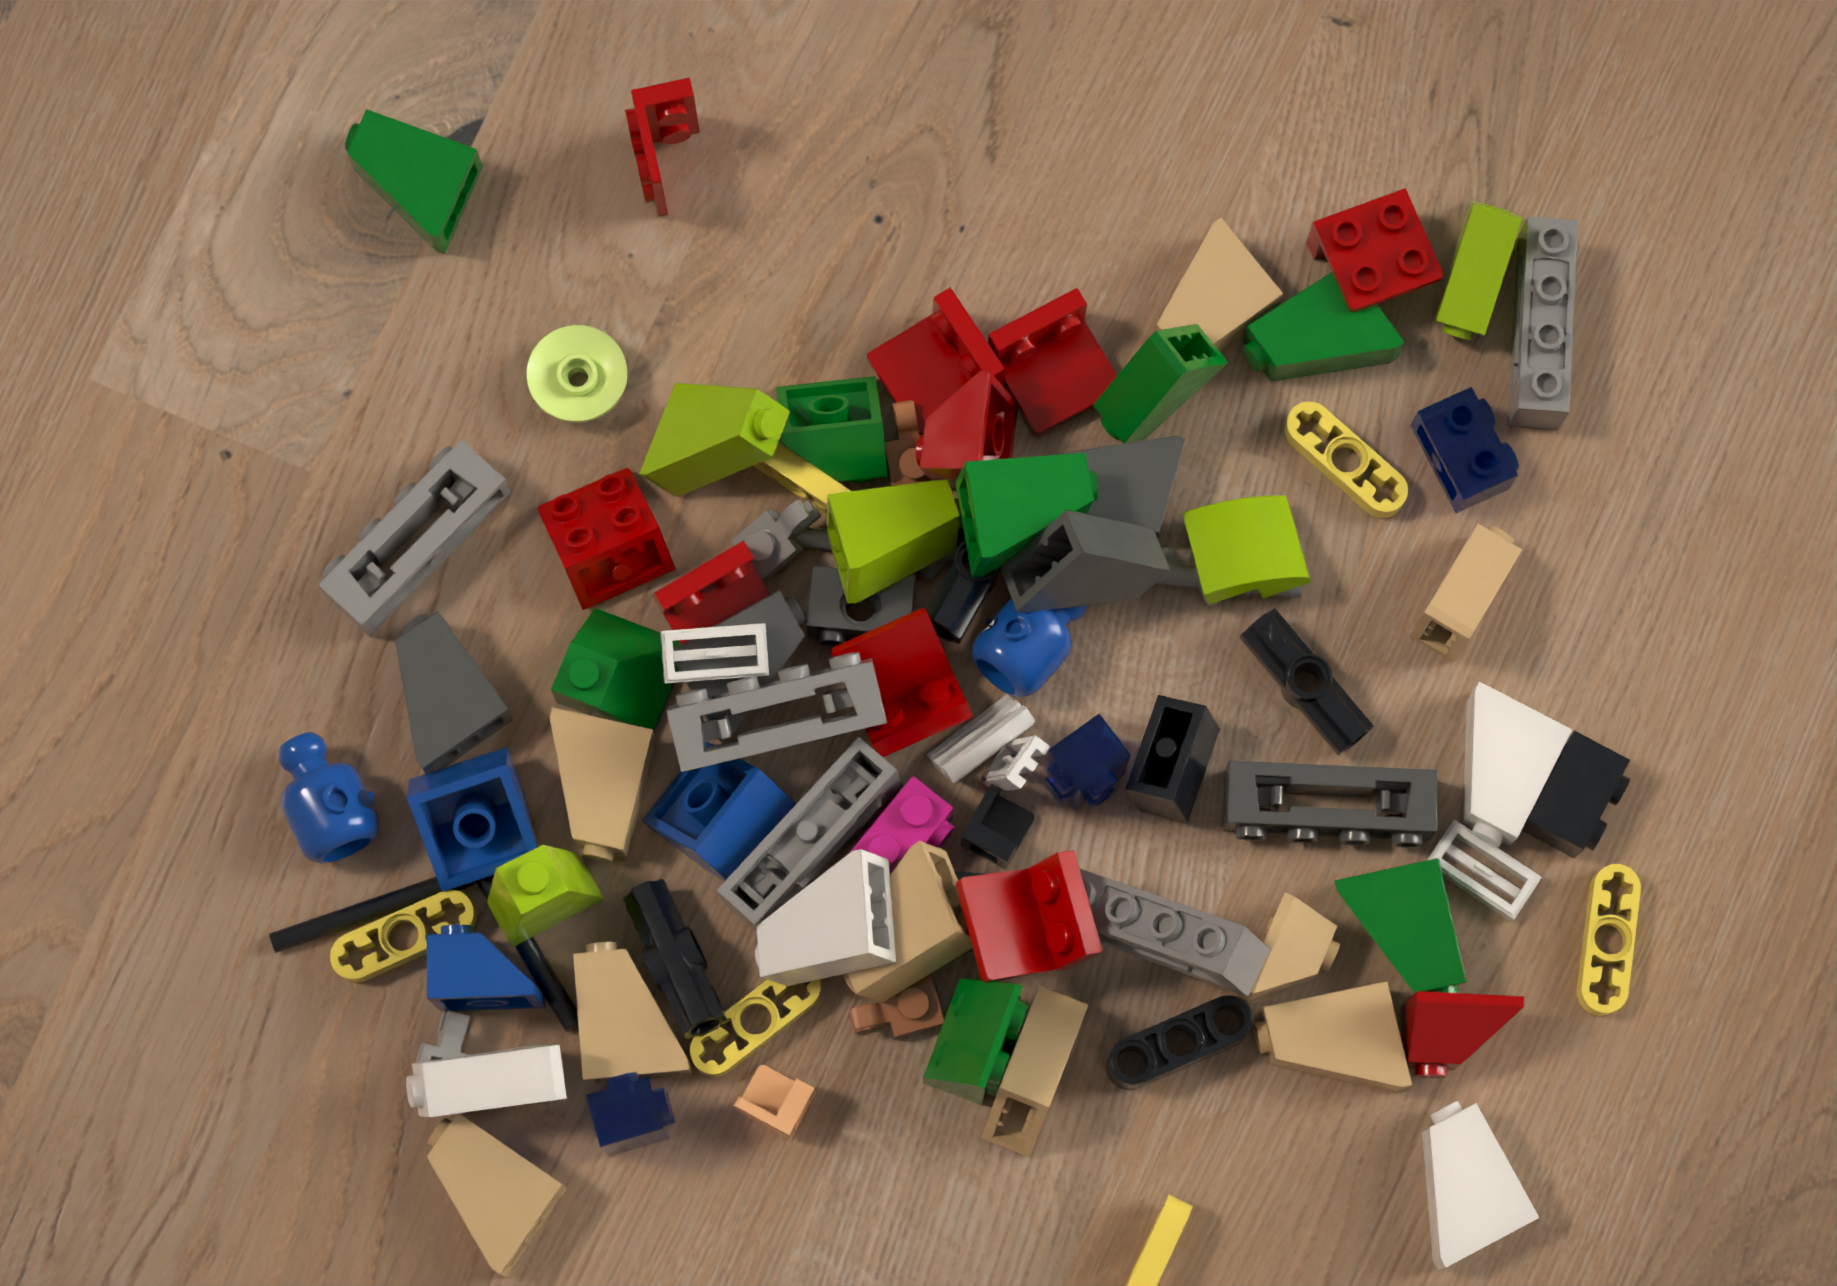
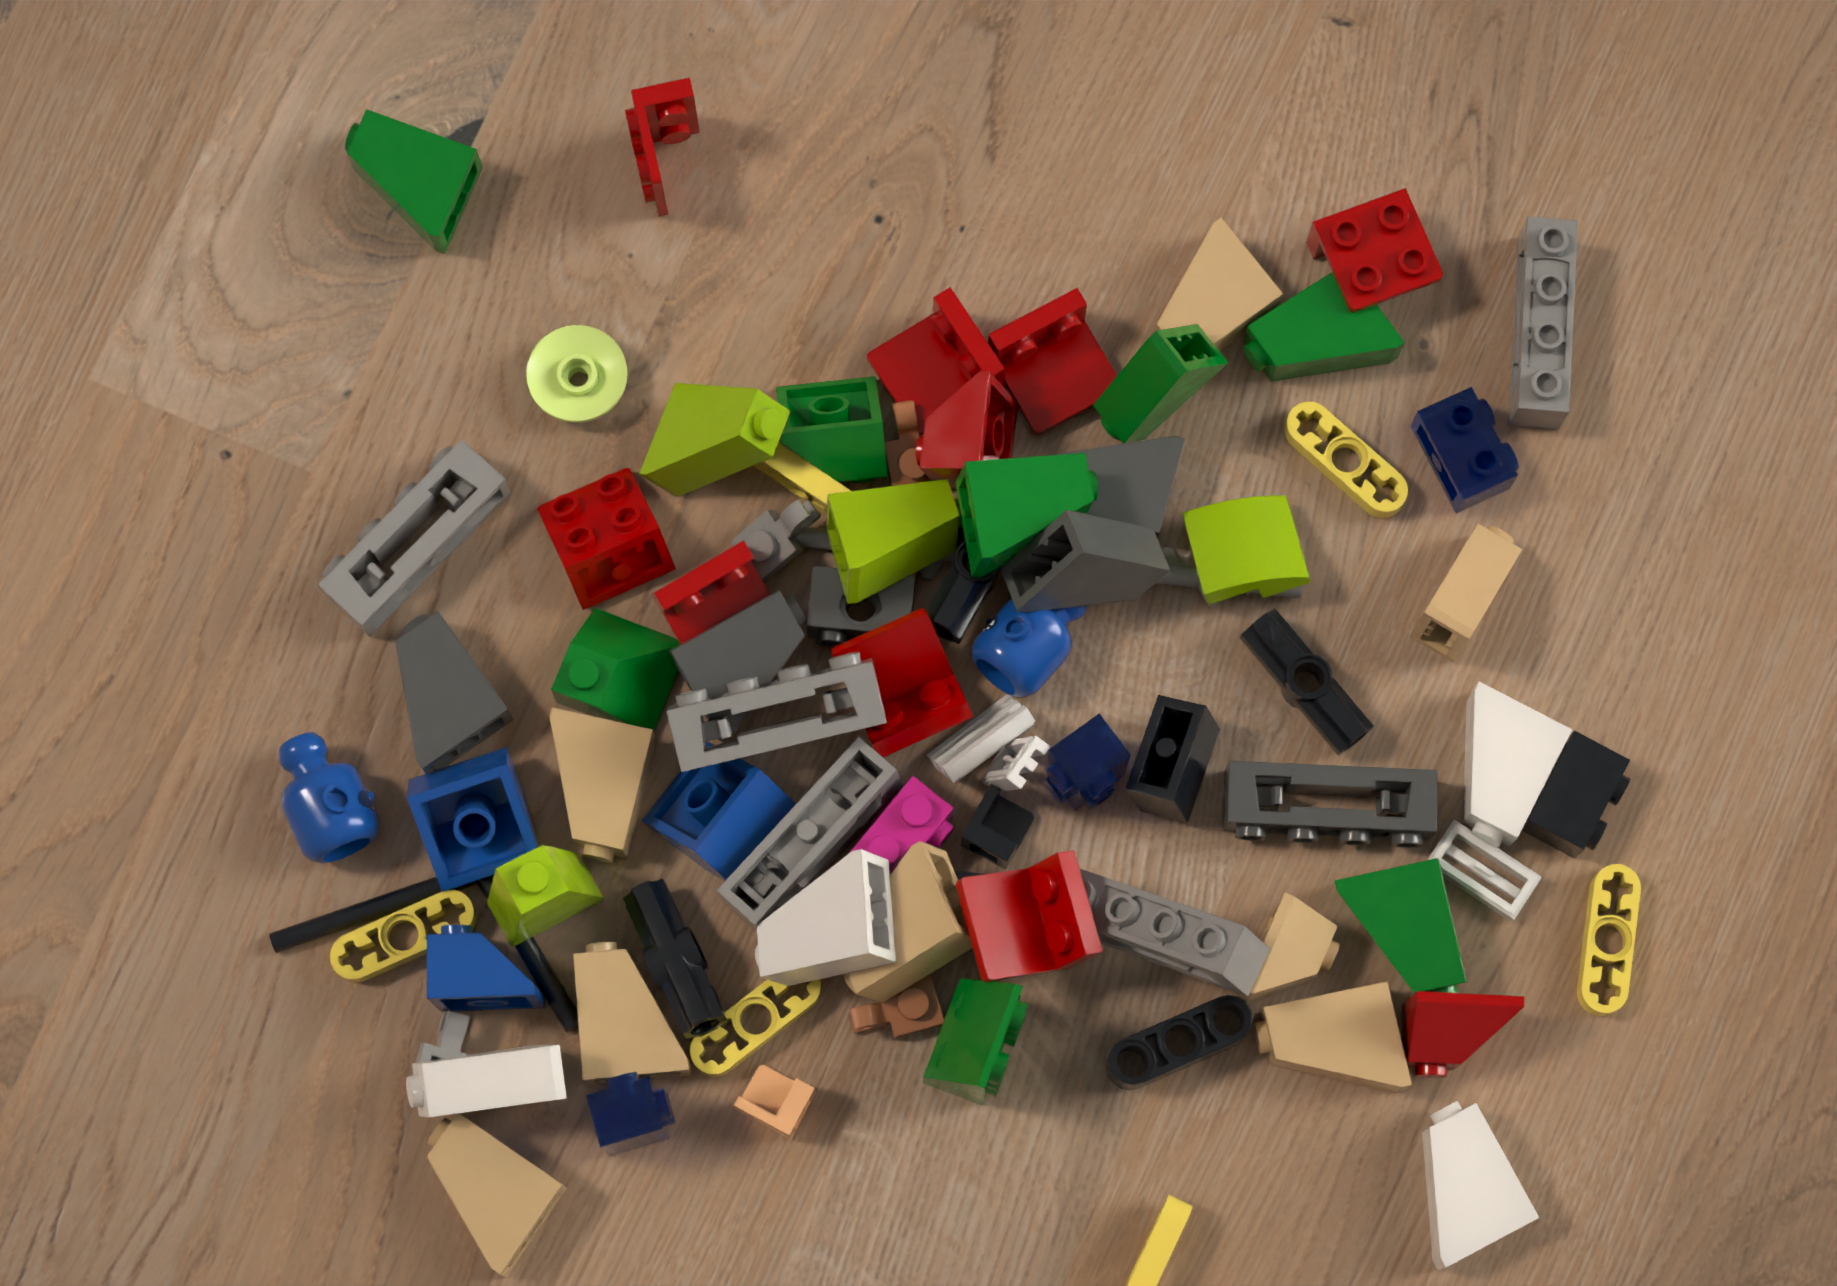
(670, 656): white tile -> none
(1034, 1071): tan slope -> none
(1477, 269): lime slope -> none

